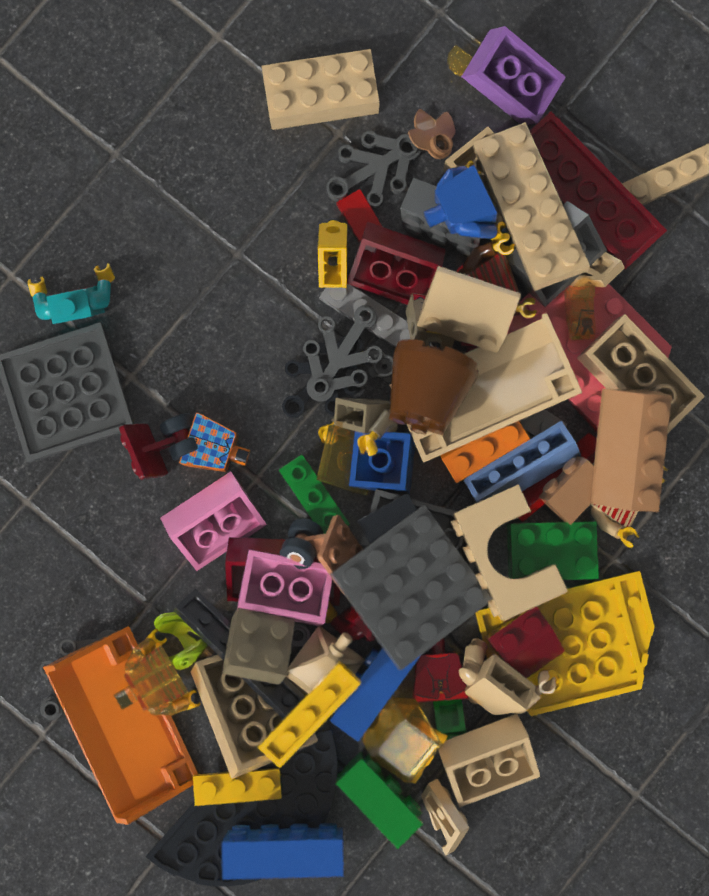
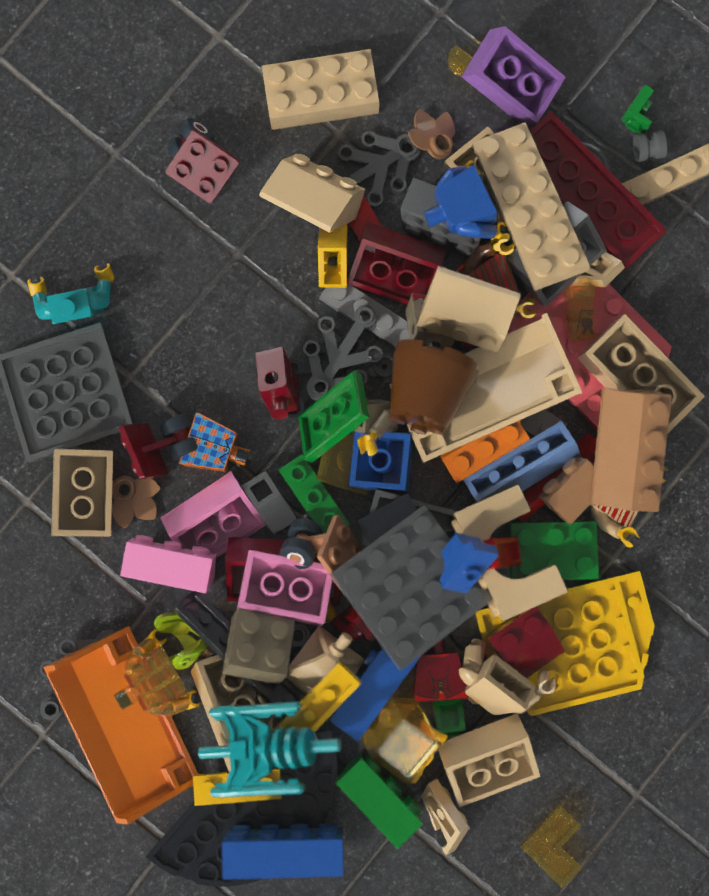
(82, 493): none -> tan brick
(136, 502): none -> medium nougat plate
(169, 564): none -> bright pink slope
(199, 161): none -> plate
(256, 749): none -> teal bar
(269, 502): none -> dark grey slope
(280, 395): none -> dark red torso
(313, 192): none -> tan slope
(333, 416): none -> green tile
(465, 562): none -> blue brick
(508, 552): none -> red tile
(546, 844): none -> clear yellow plate
(634, 116): none -> green bracket
(649, 146): none -> dark grey wheel

